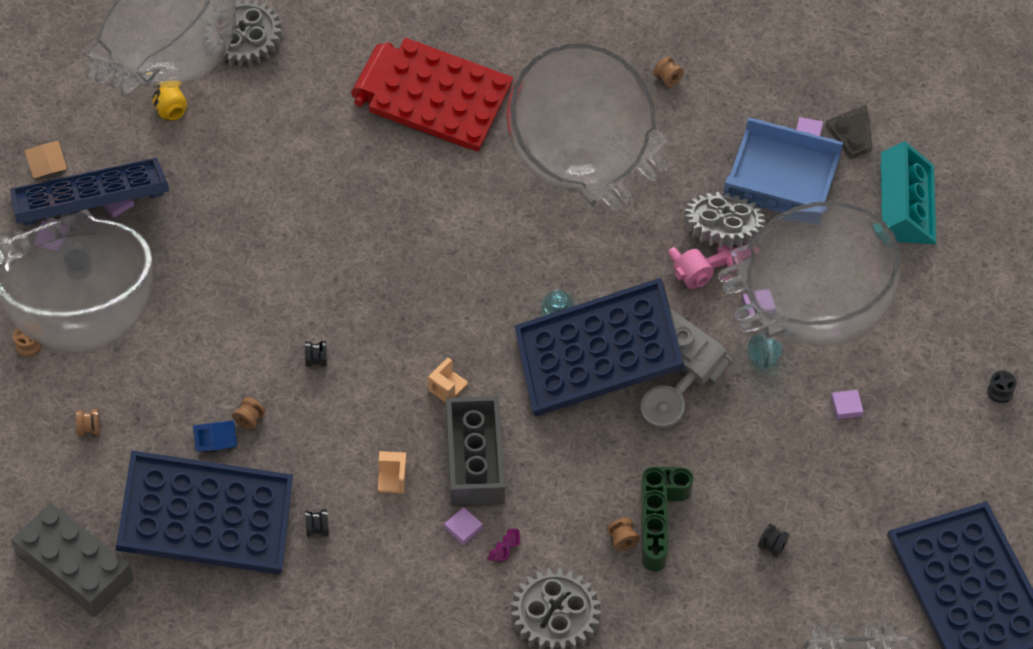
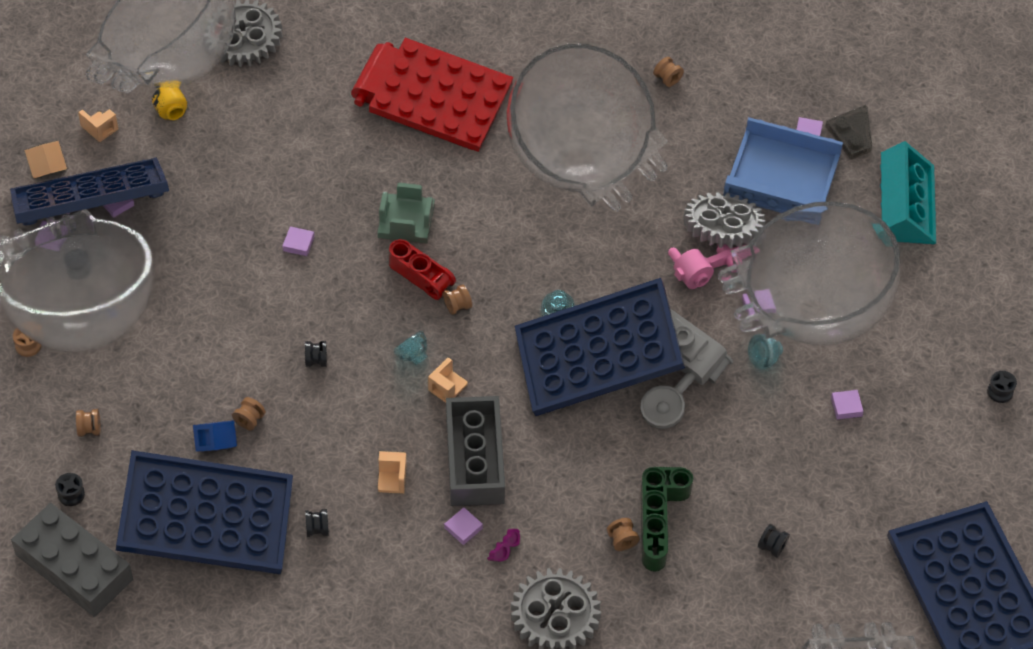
(66, 483): none -> black wheel
(99, 124): none -> light nougat panel
(298, 241): none -> lavender tile
(406, 214): none -> sand green panel
(413, 348): none -> clear light blue brick
(432, 278): none -> red piece
(457, 299): none -> medium nougat wheel

